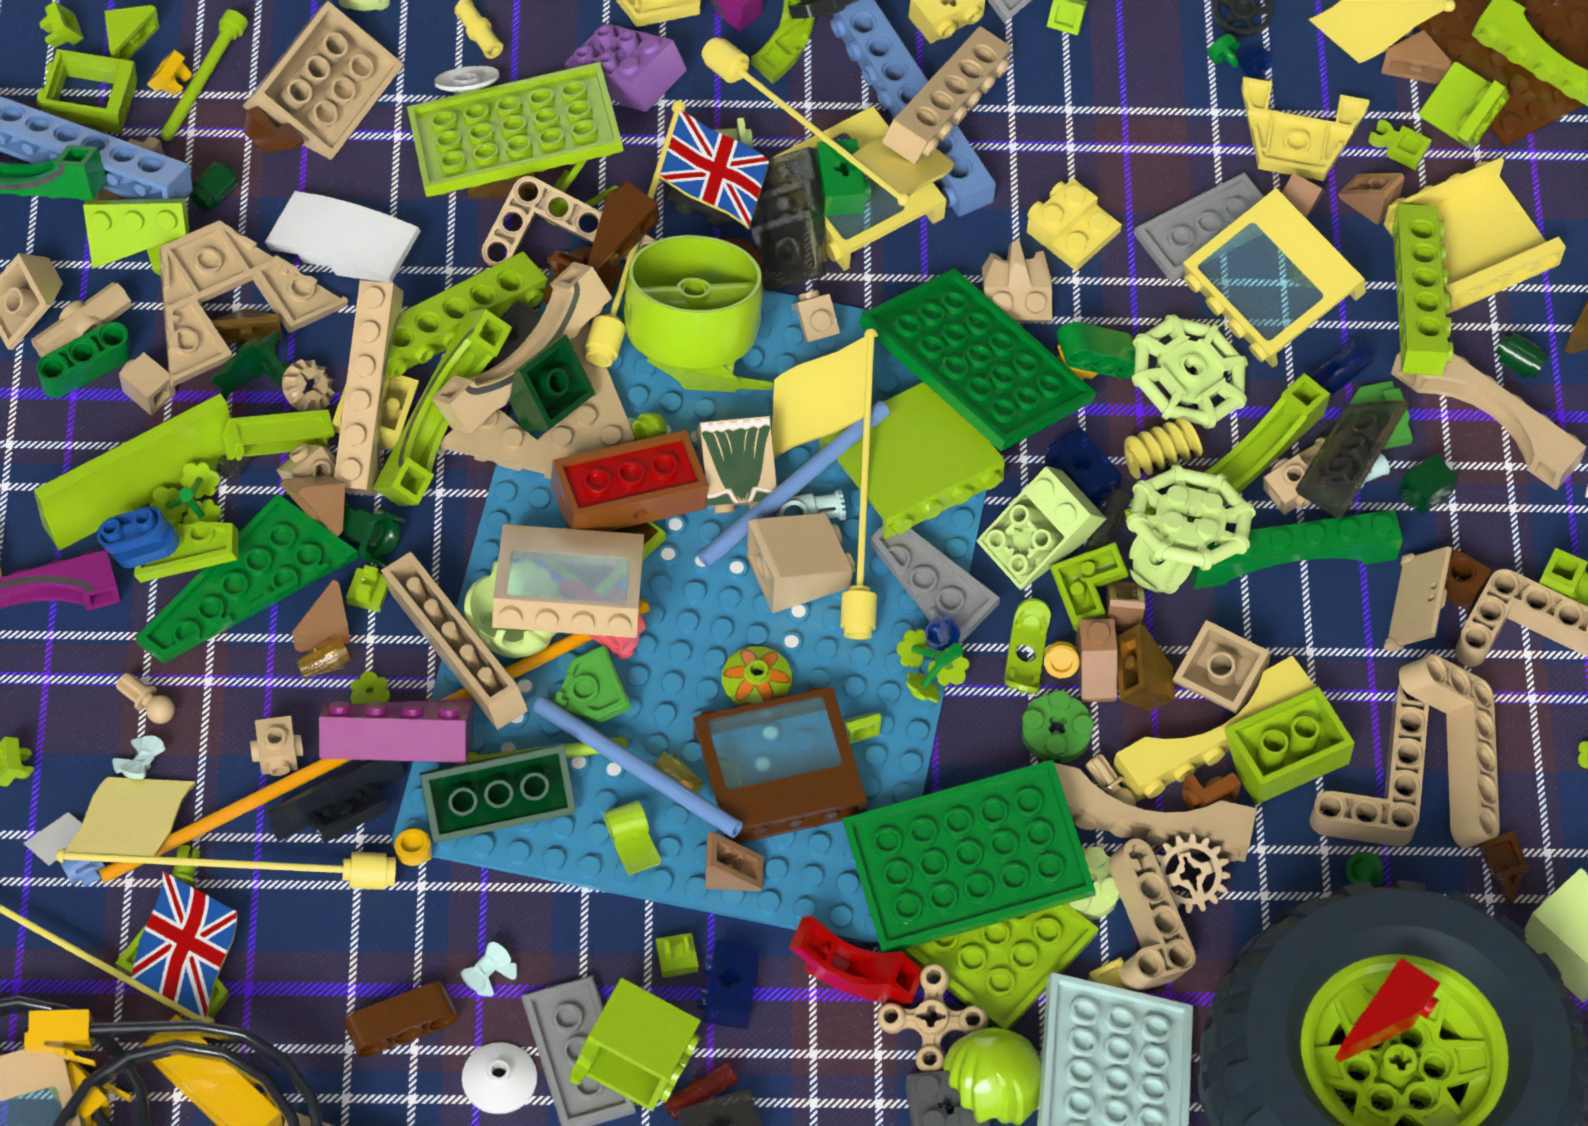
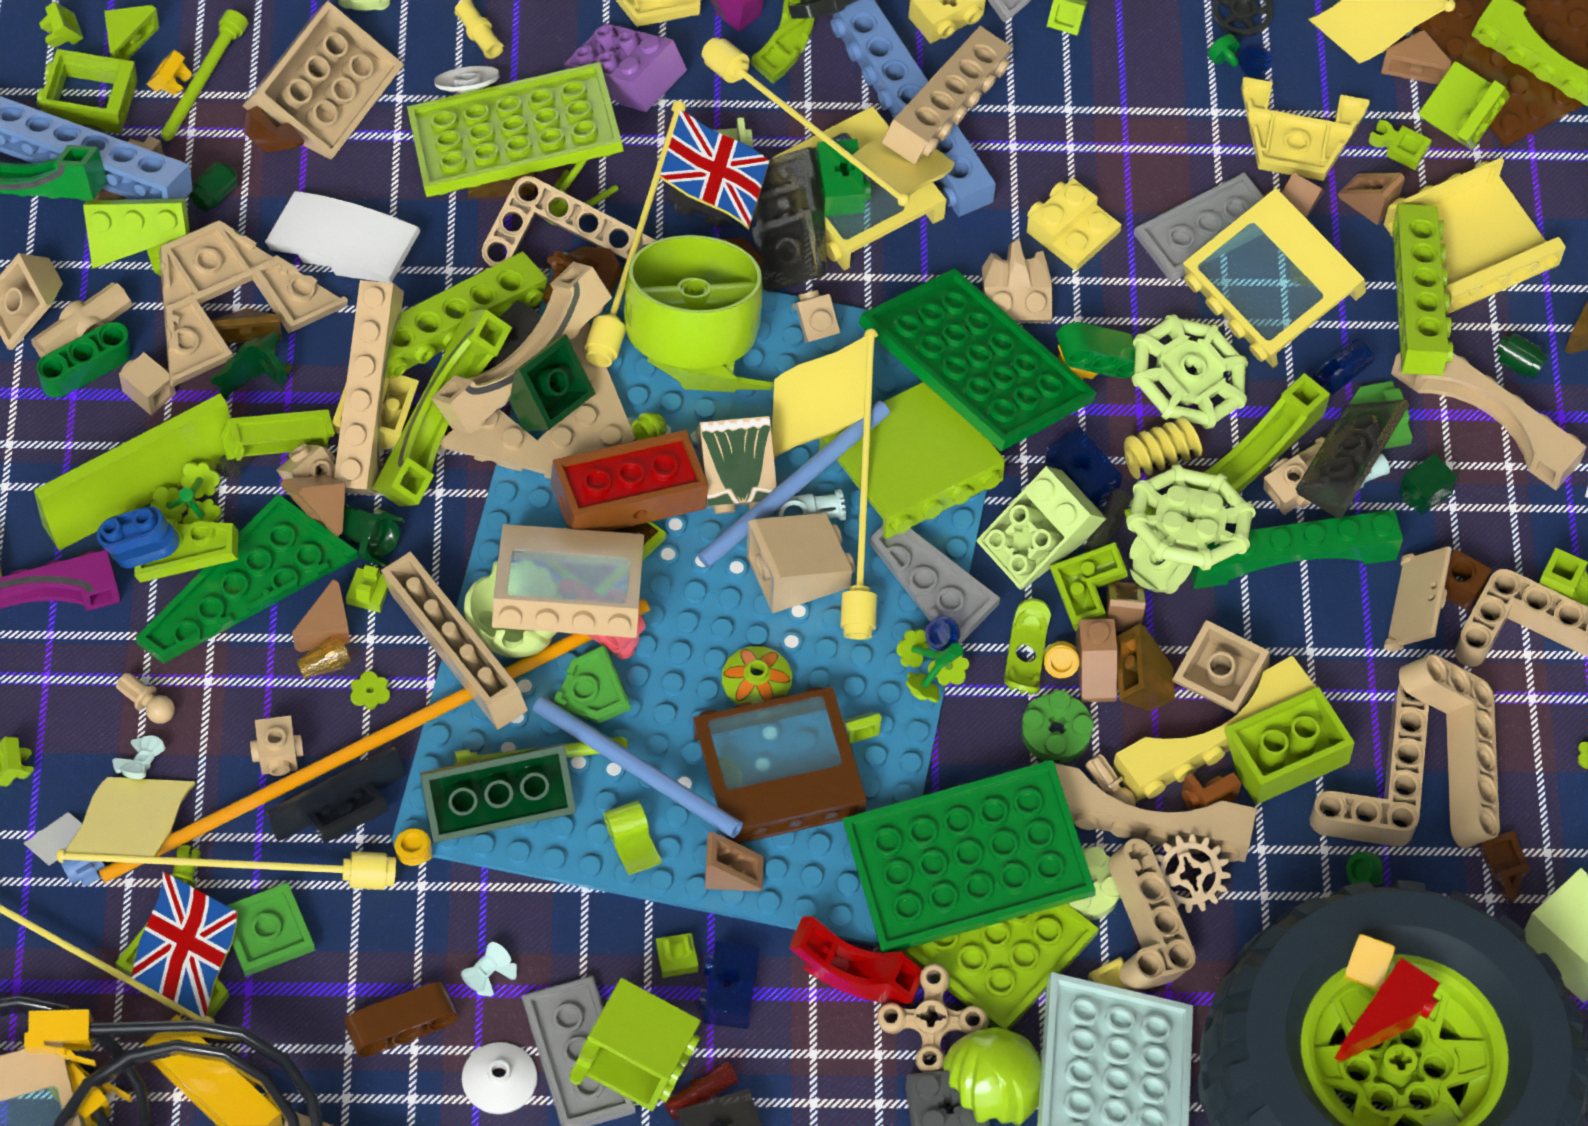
(269, 930): none -> bright green plate
(295, 380): tan gear -> none
(397, 730): magenta wedge -> none
(623, 223): reddish brown slope -> none
(675, 768): clear yellow cone -> none
(1369, 962): none -> yellow slope

